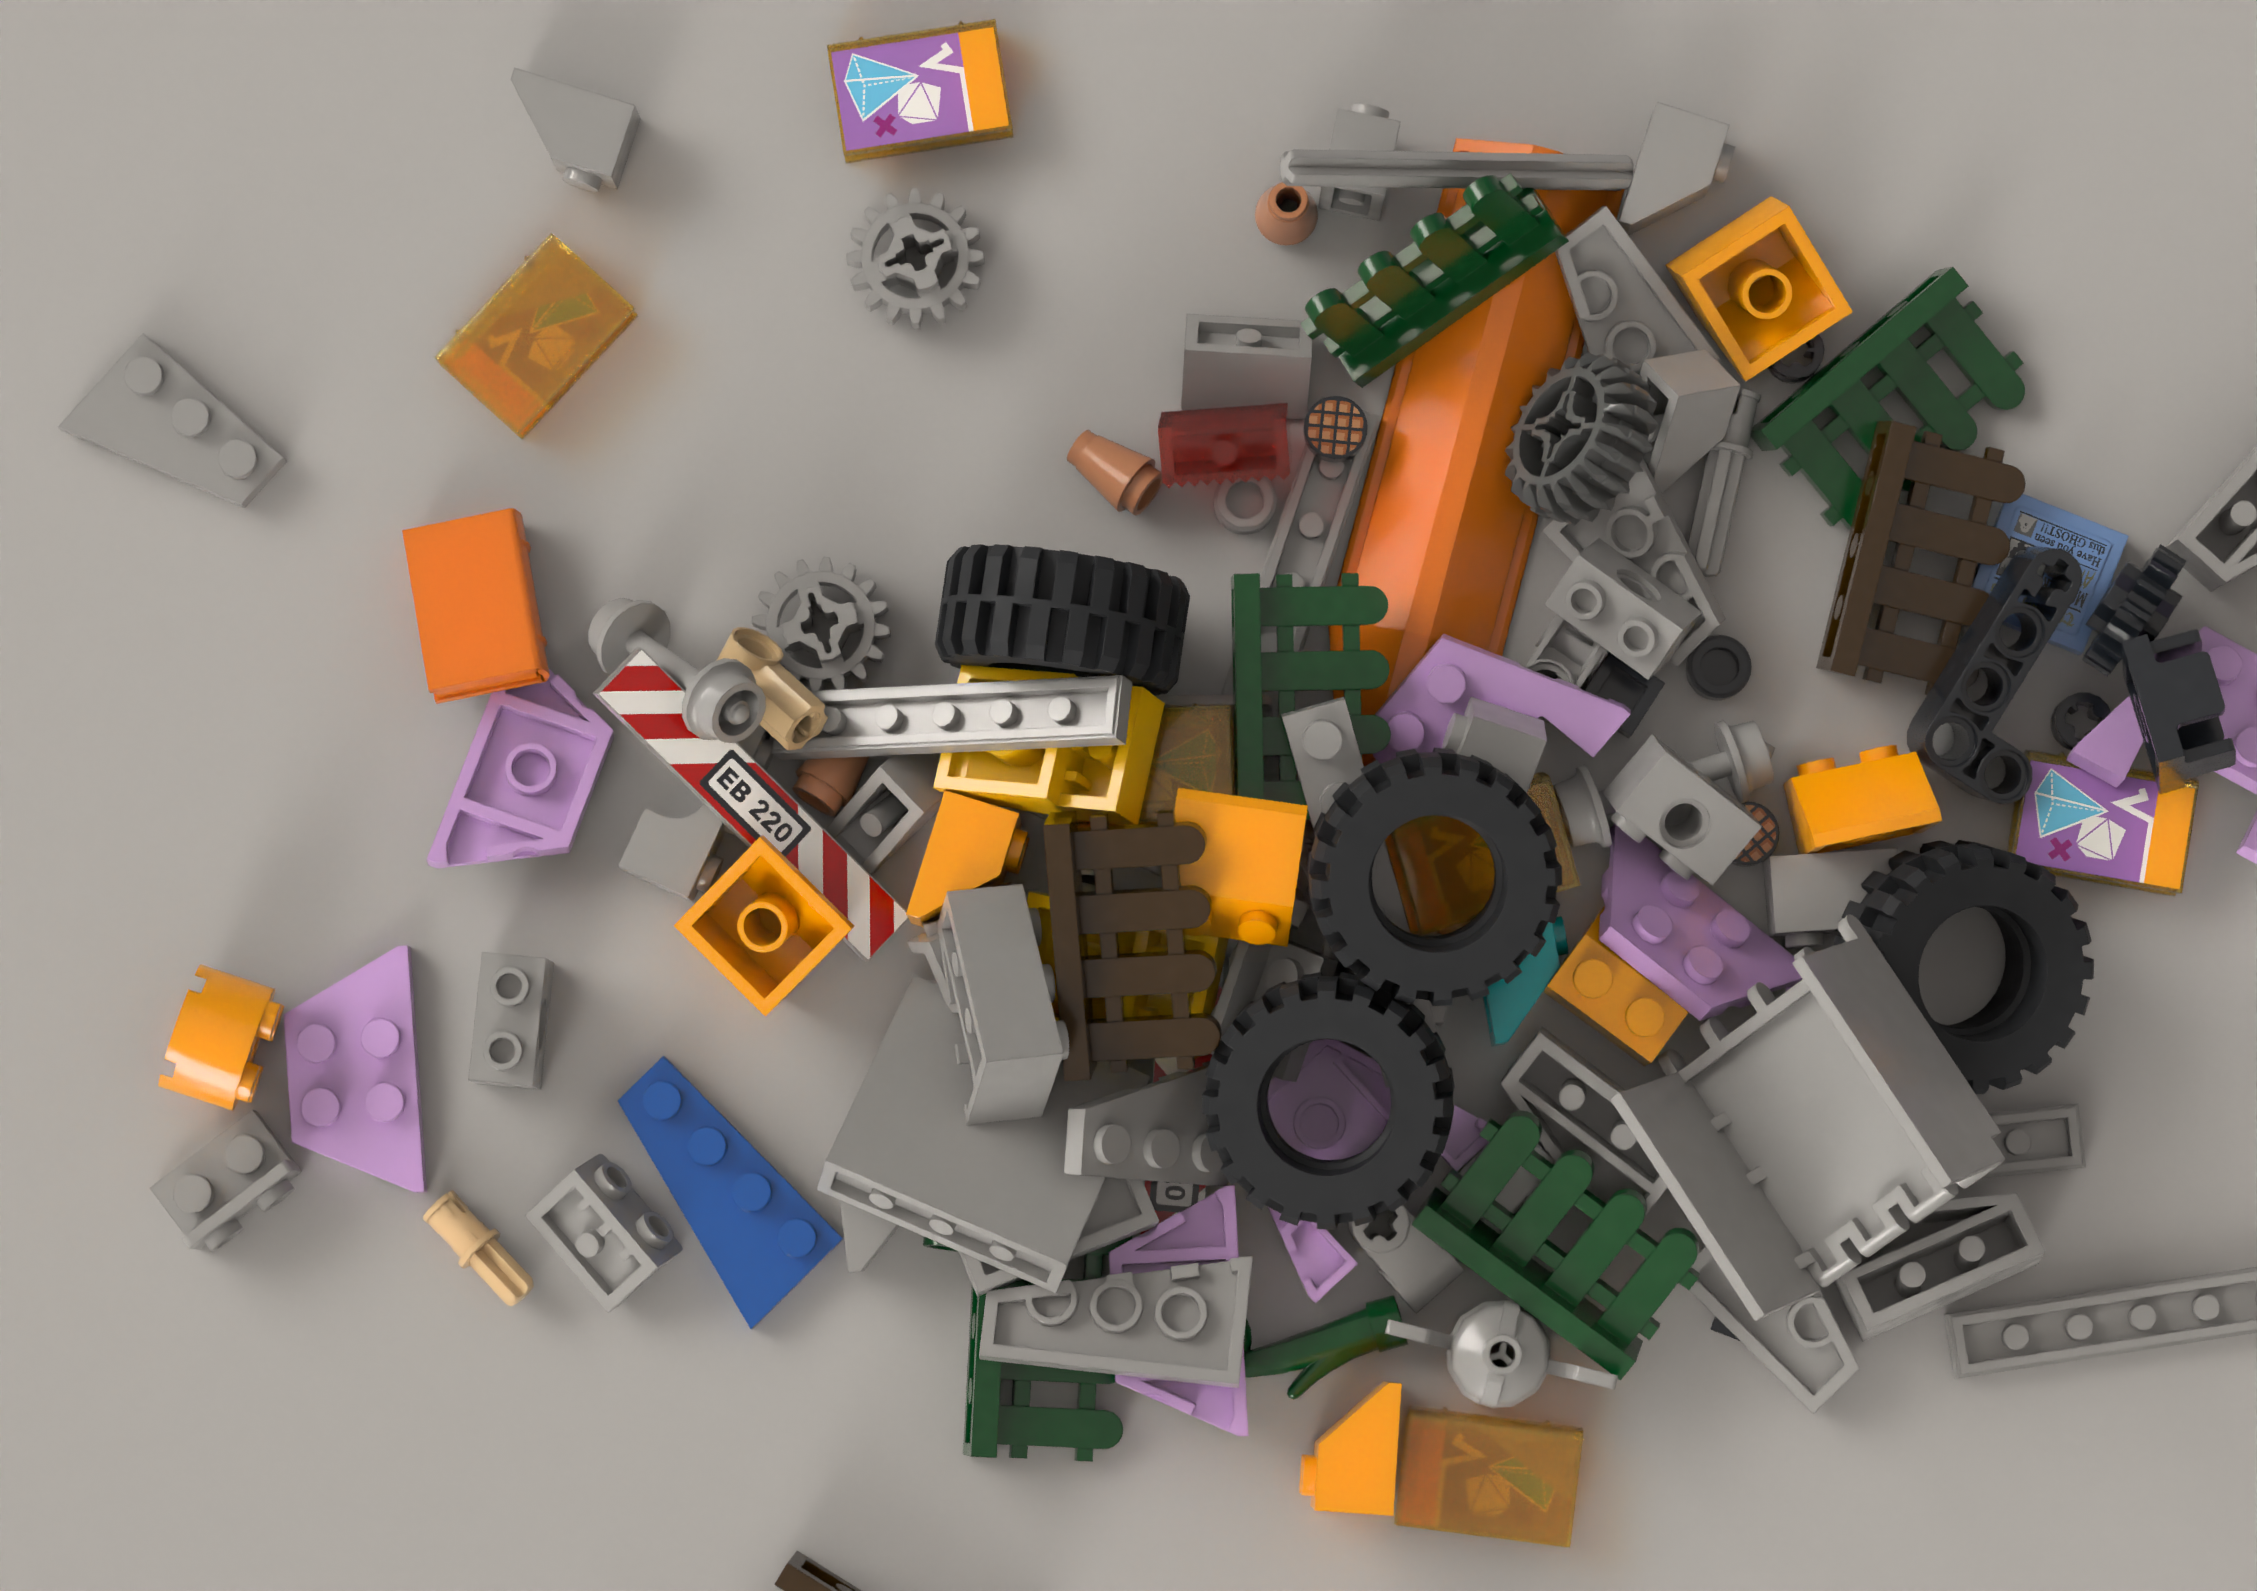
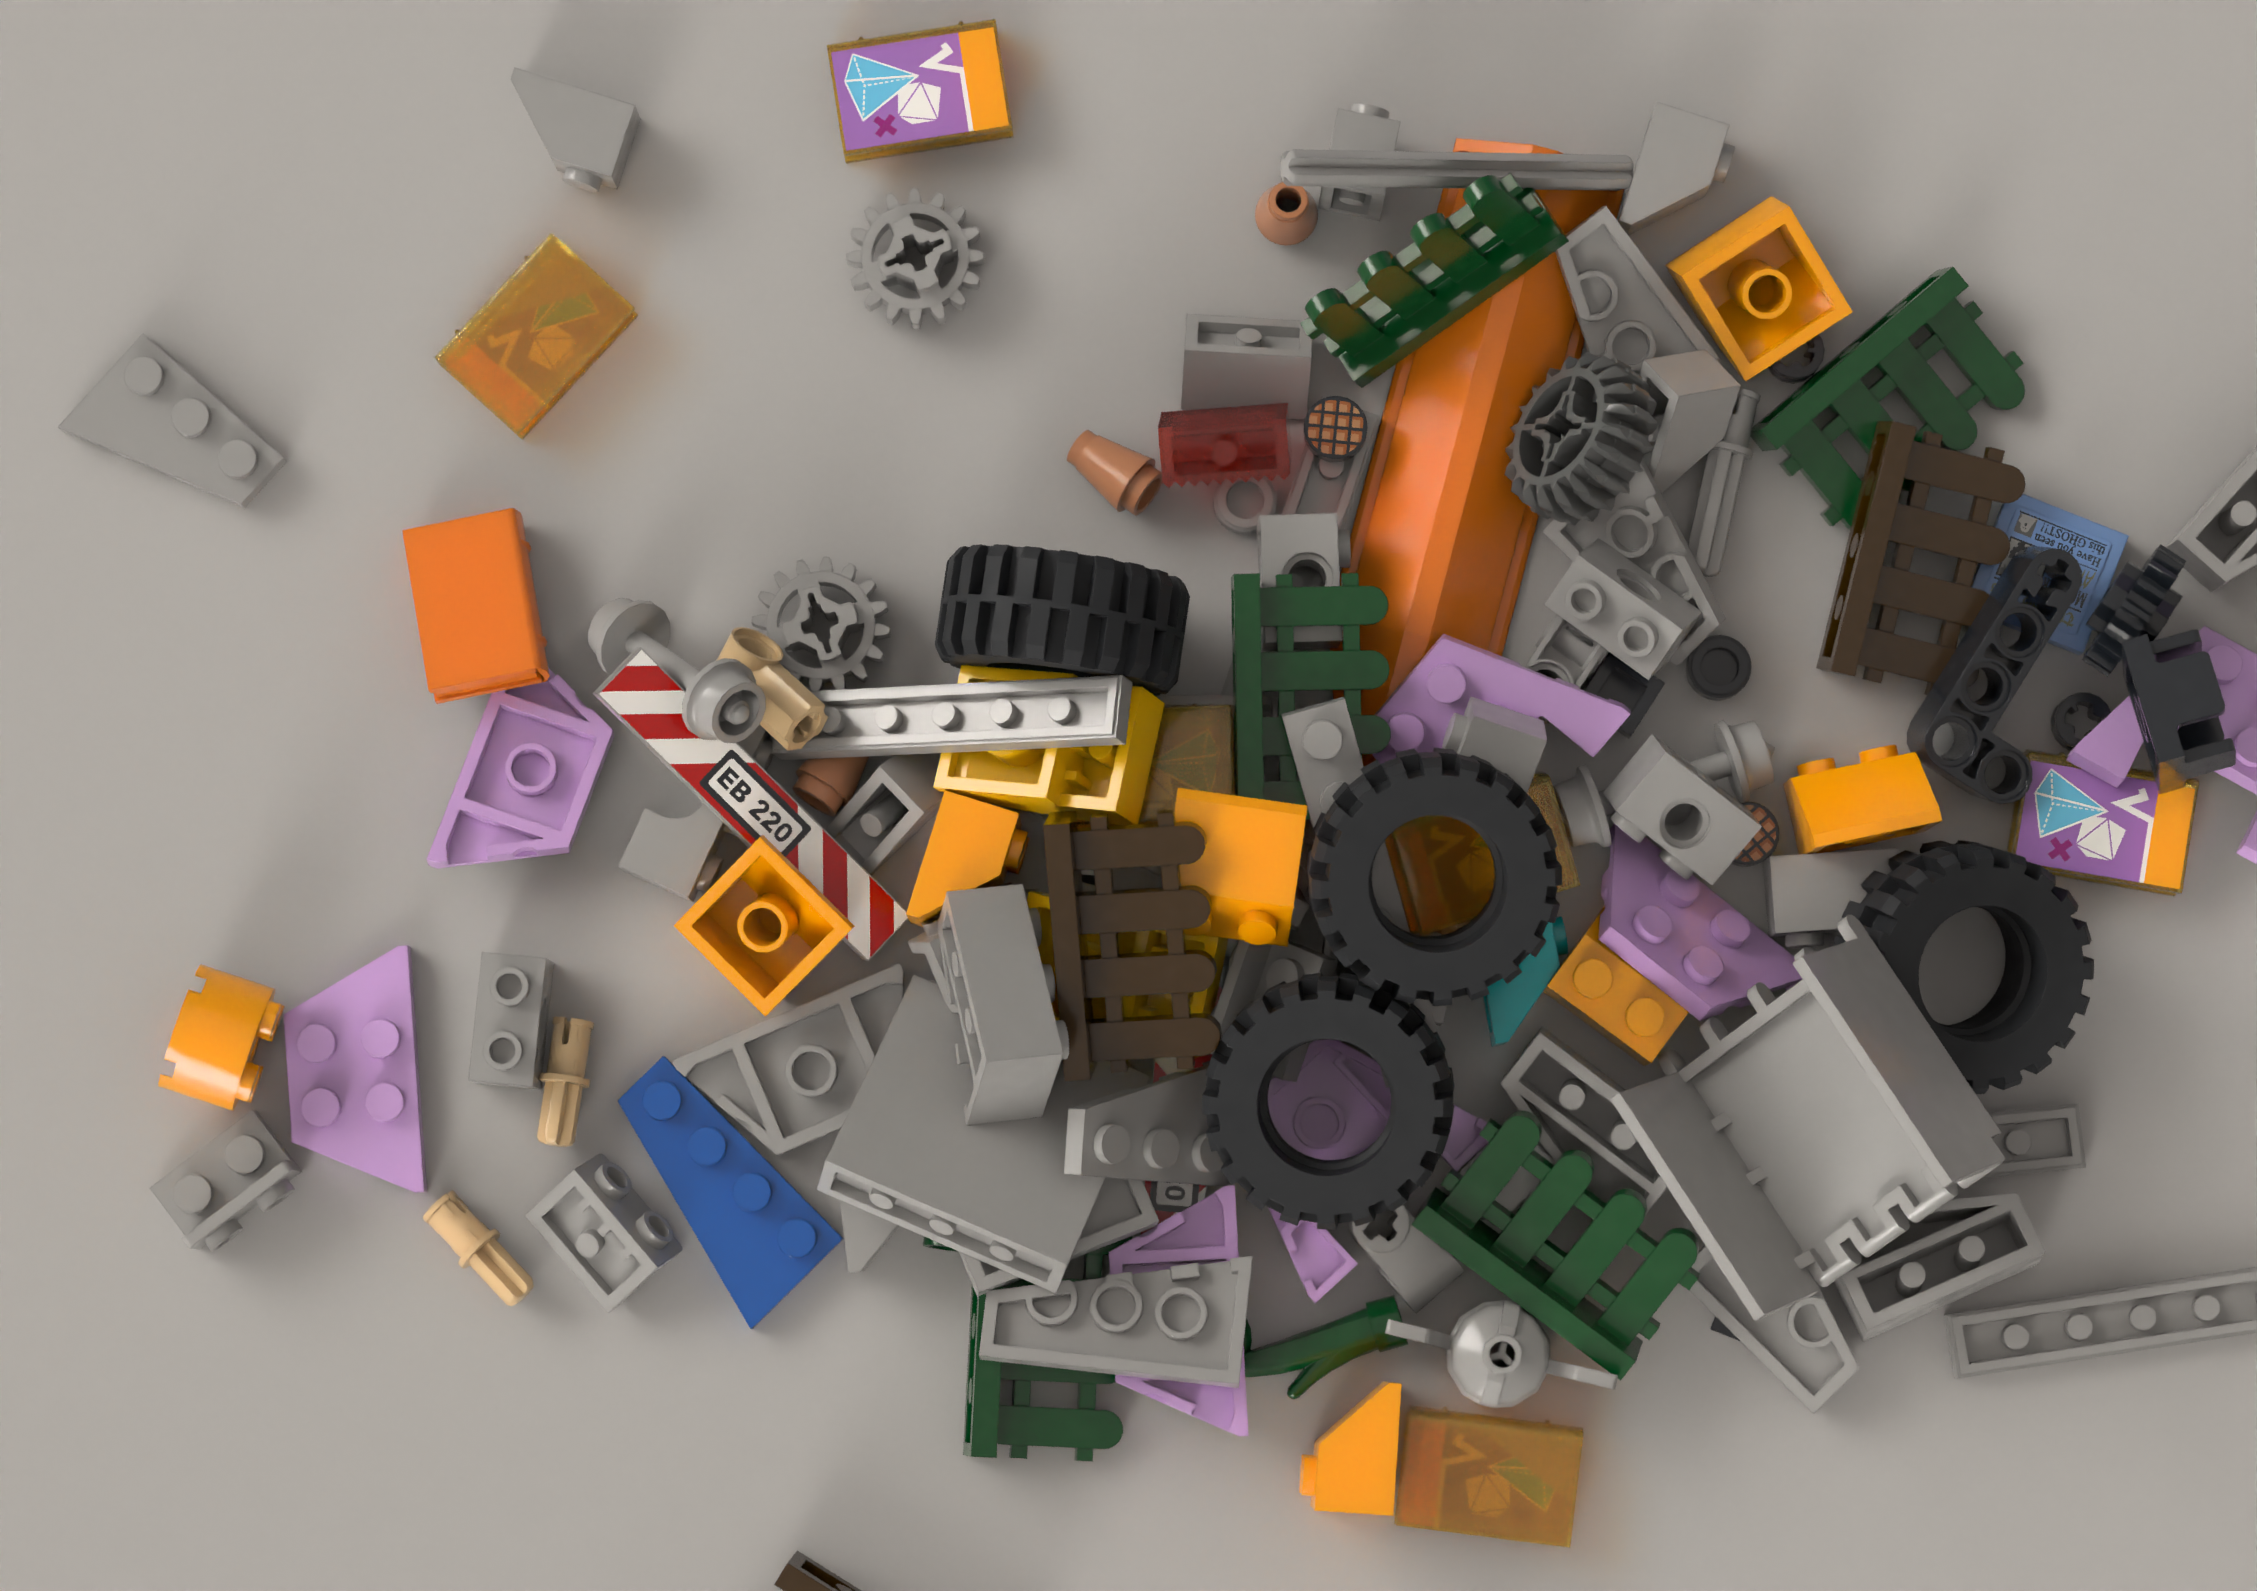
(564, 1081): none -> tan axle
(802, 1068): none -> light grey wing
(1302, 541): none -> light grey brick

